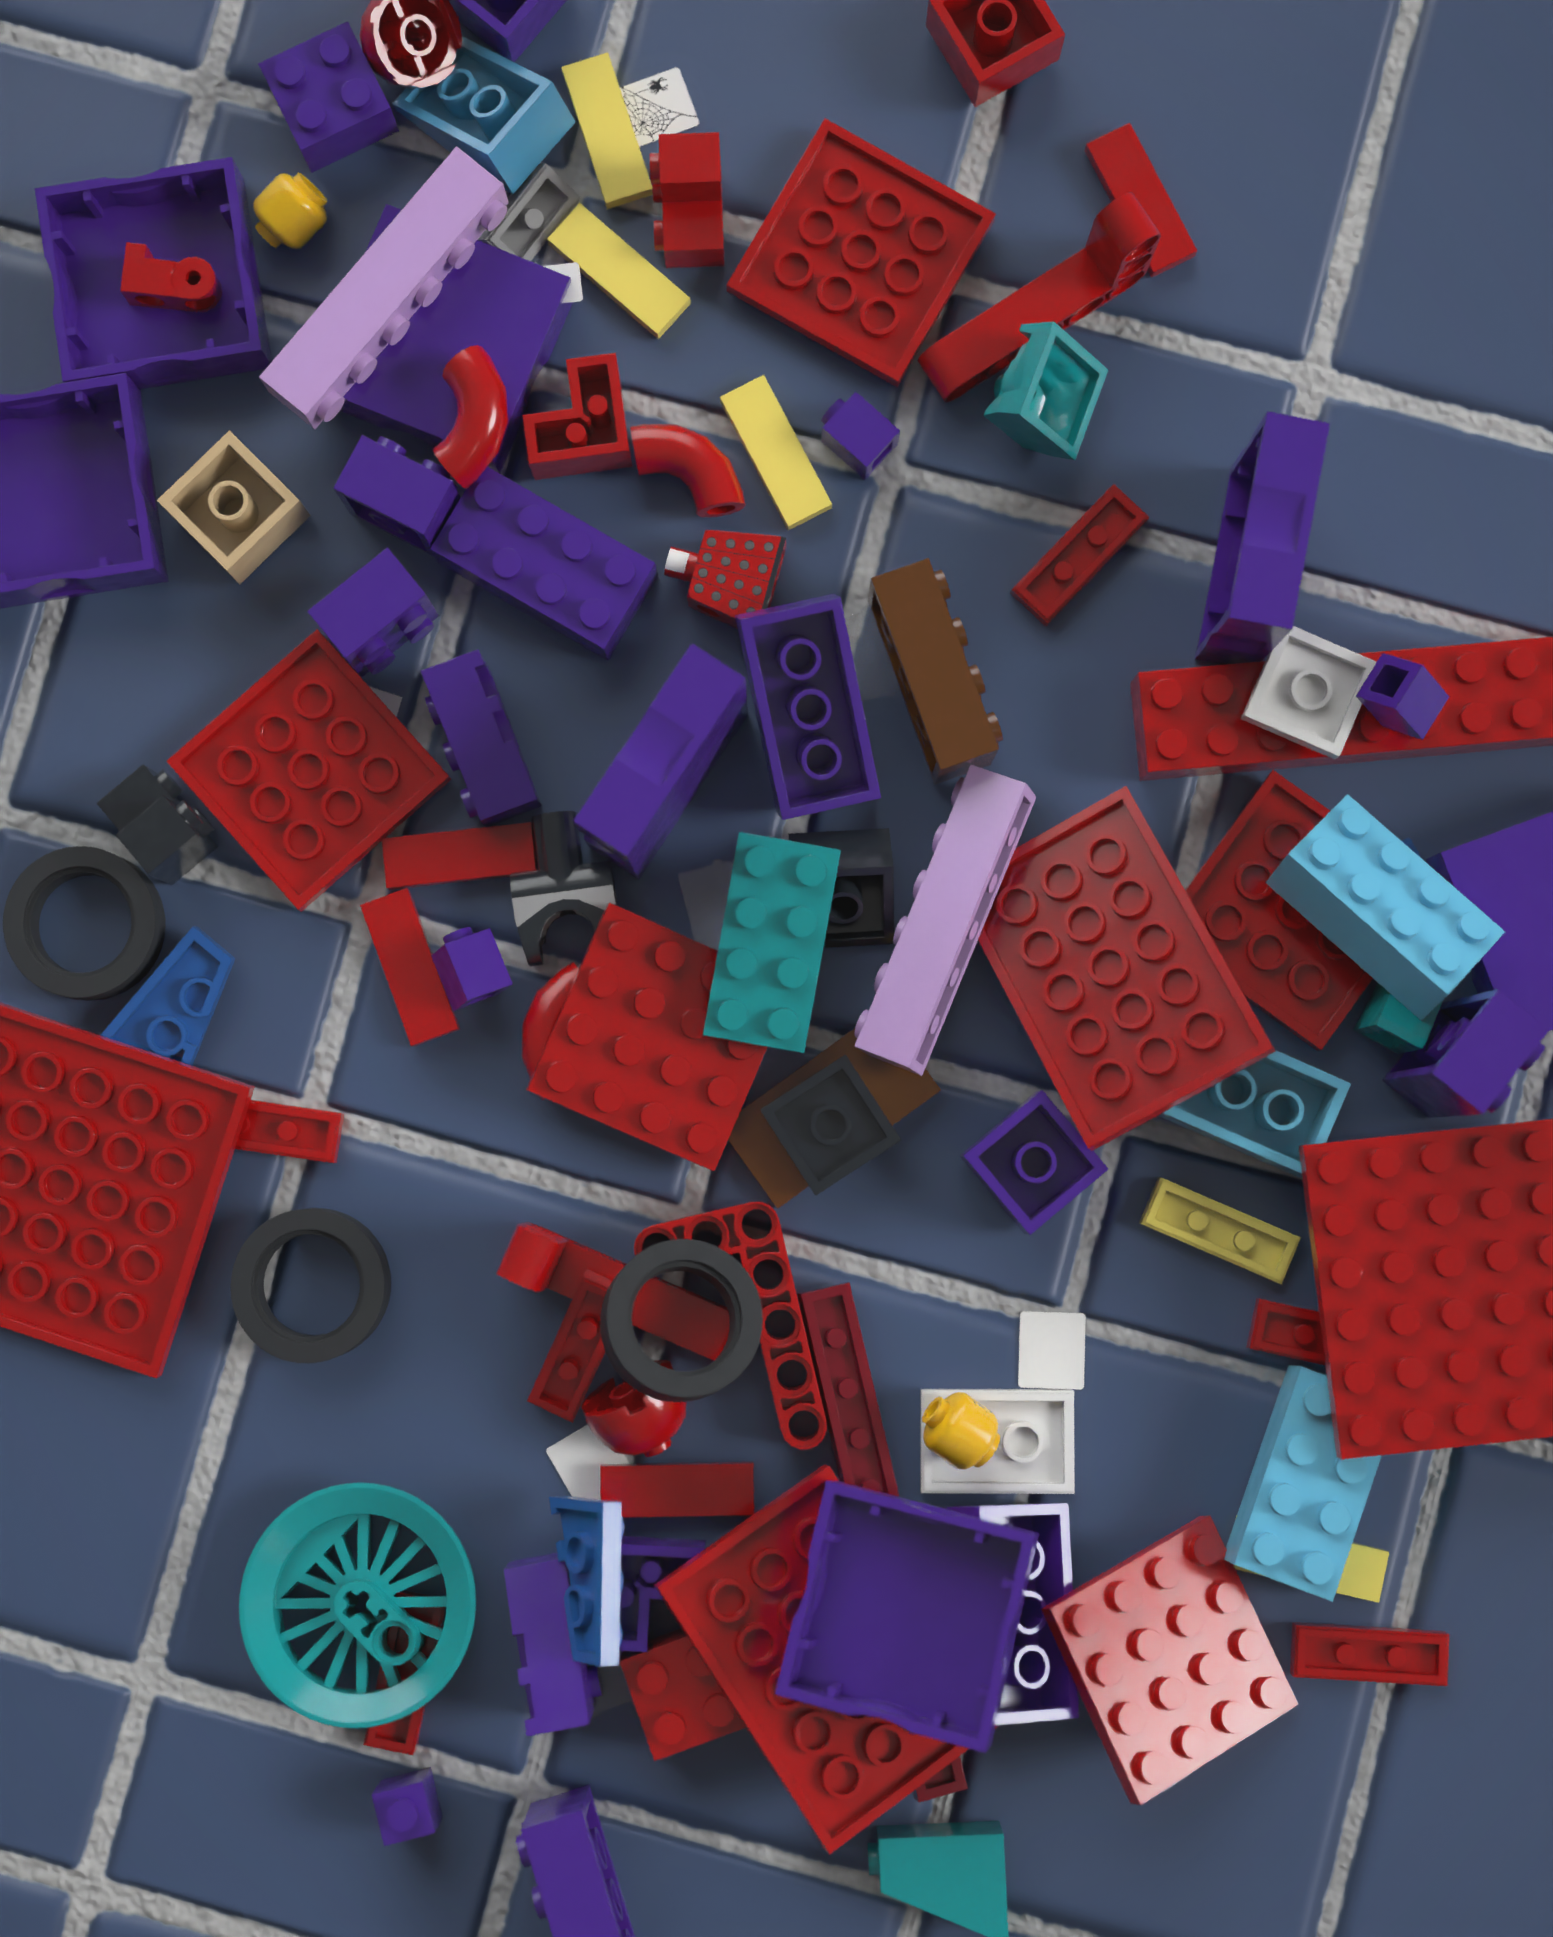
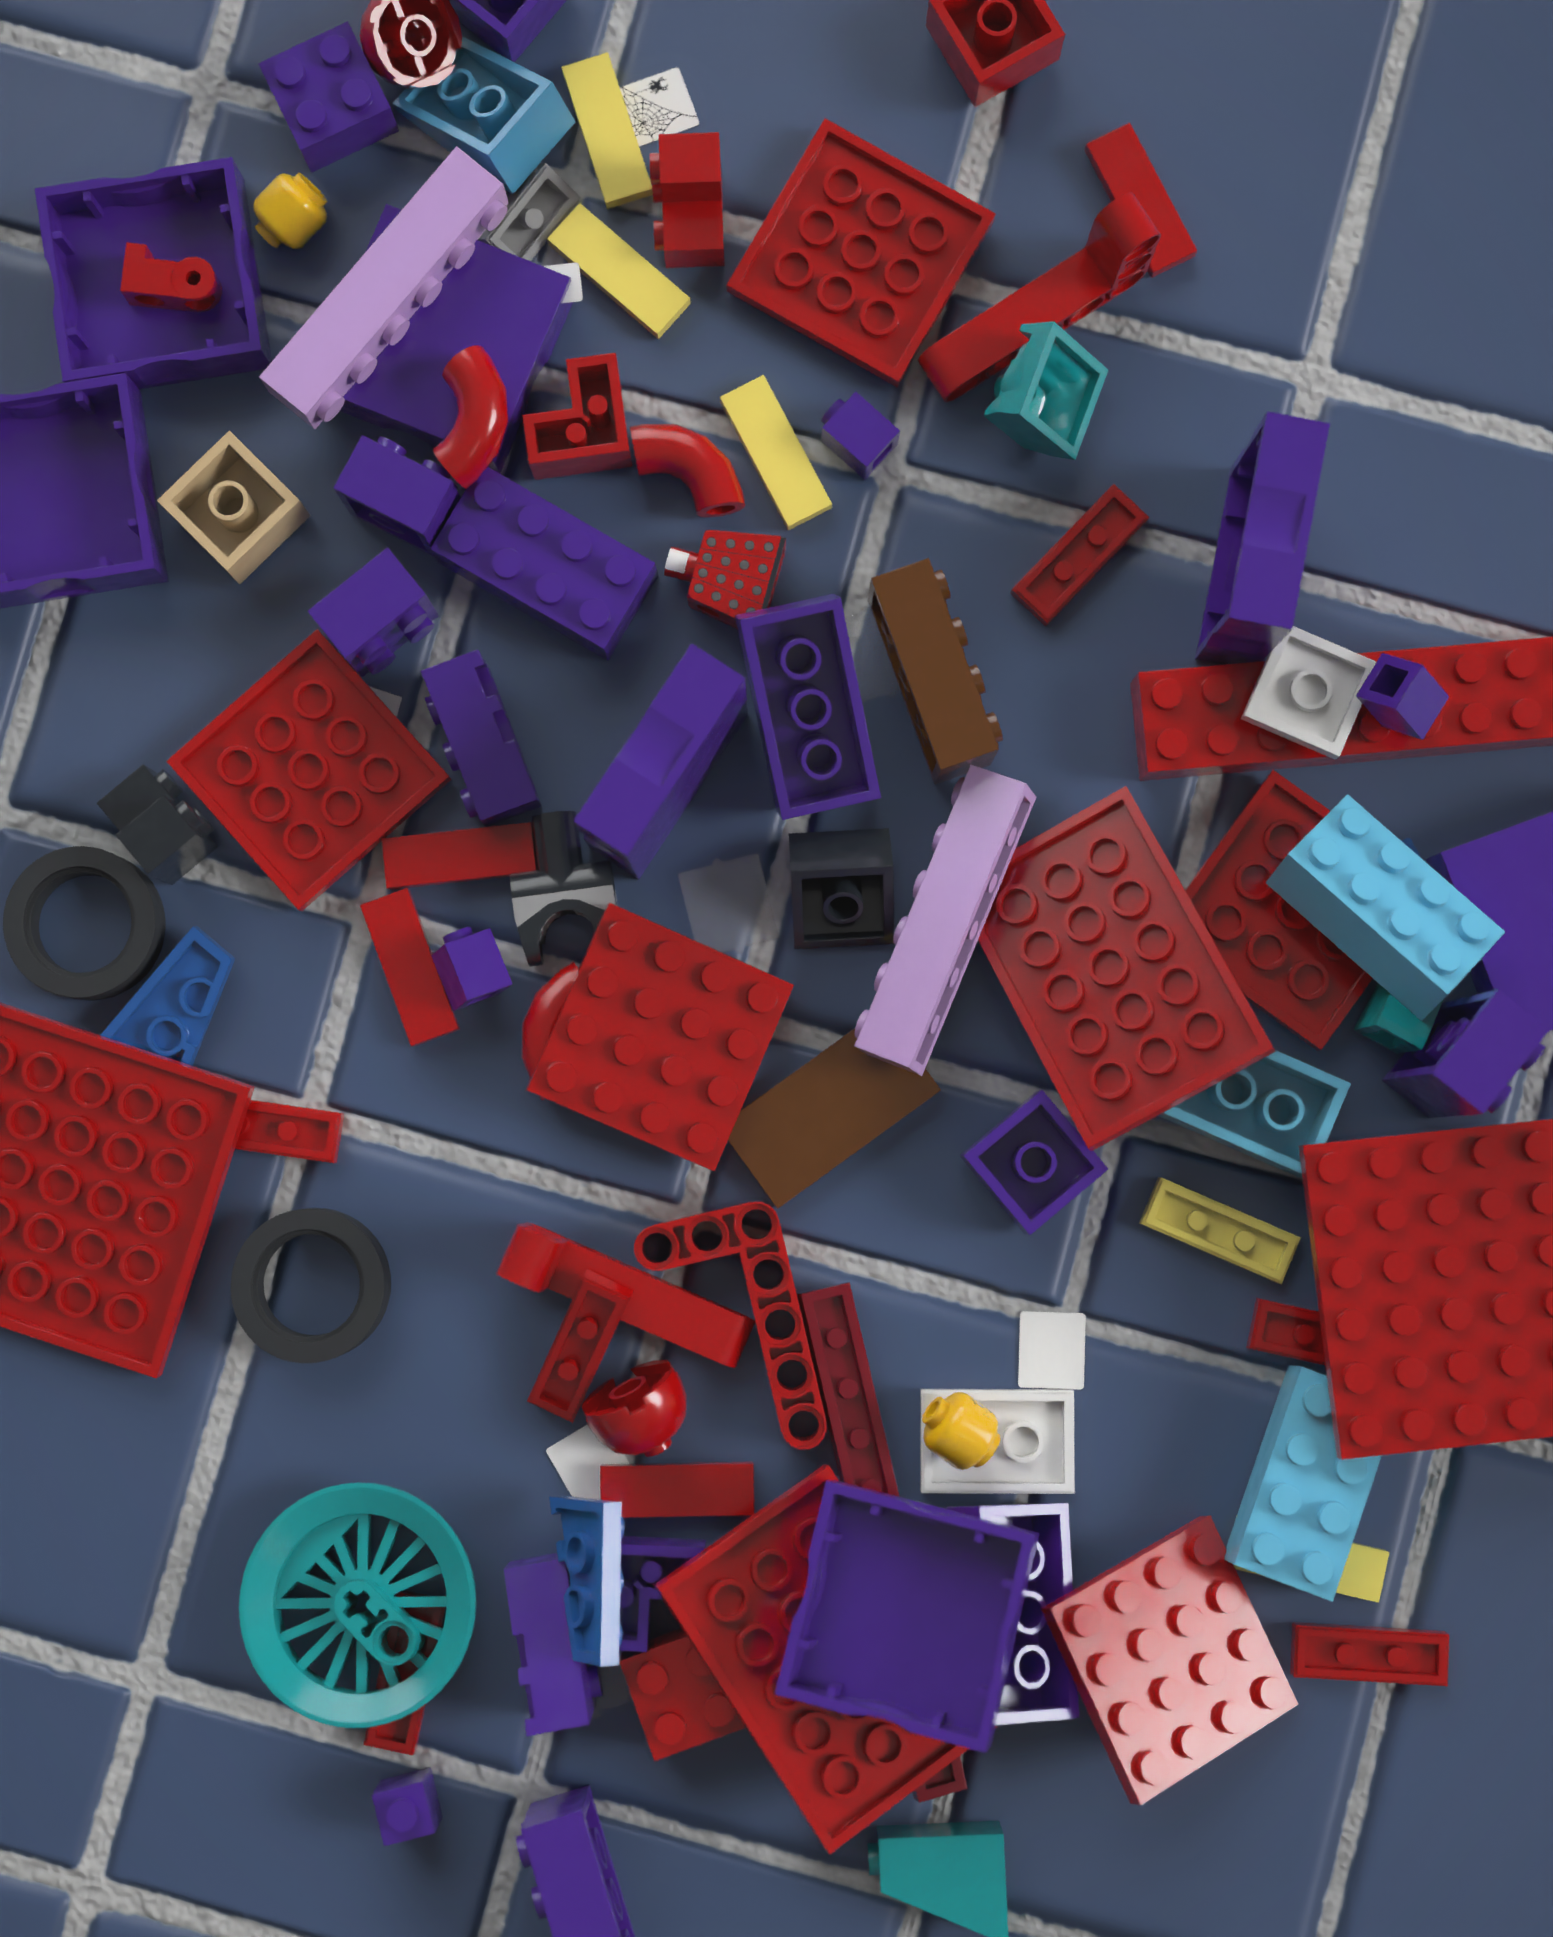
(738, 1294): black tyre -> none
(771, 942): teal plate -> none
(830, 1125): black plate -> none

